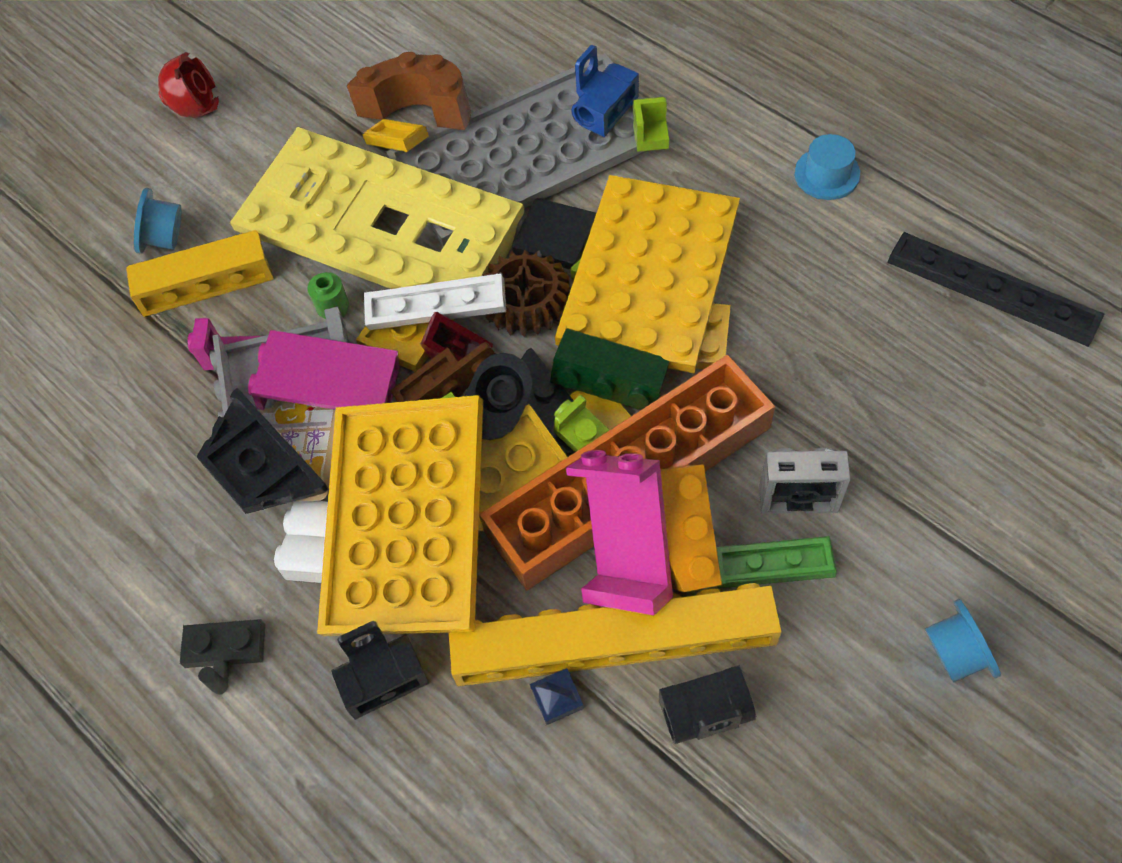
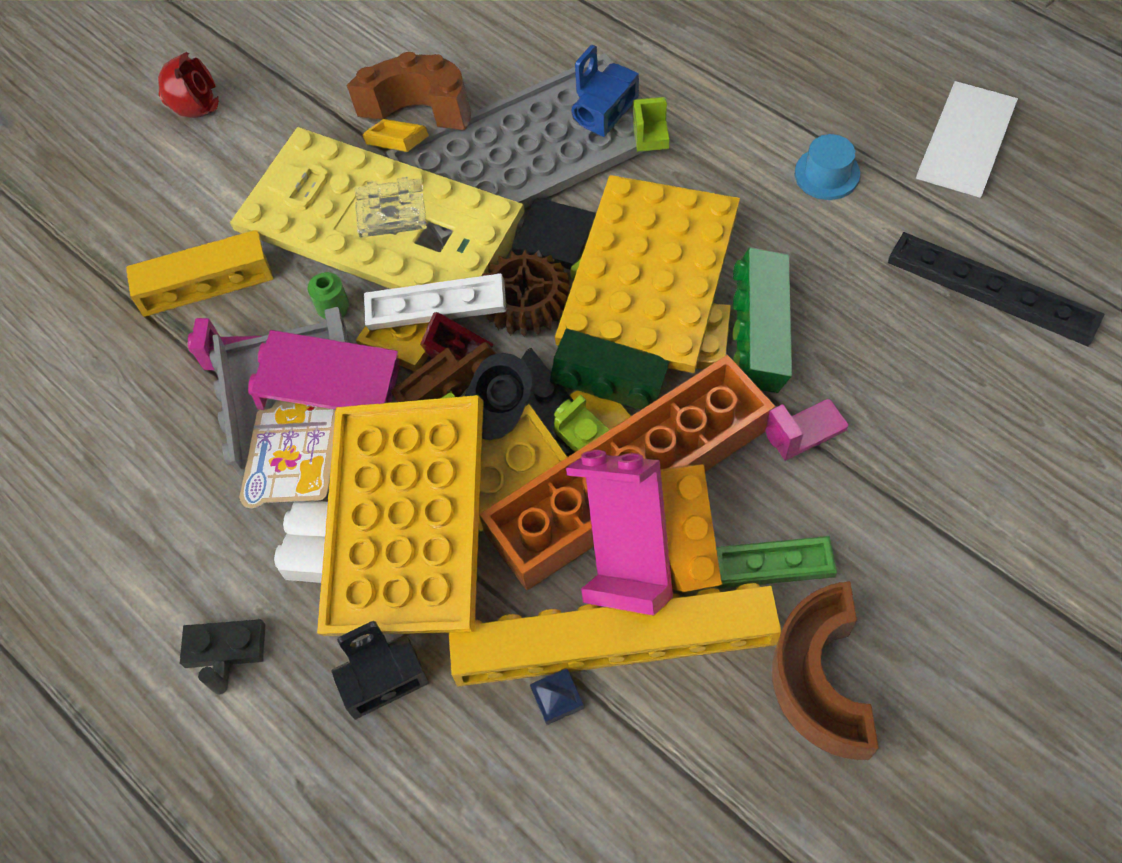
(156, 223): dark azure piece -> none
(255, 460): black wing -> none
(390, 214): none -> clear plate
(707, 705): black piece -> none
(763, 318): none -> brick
(800, 683): none -> dark orange brick
(803, 481): light grey piece -> none
(805, 429): none -> dark pink bracket
(961, 645): dark azure piece -> none
(967, 139): none -> white tile

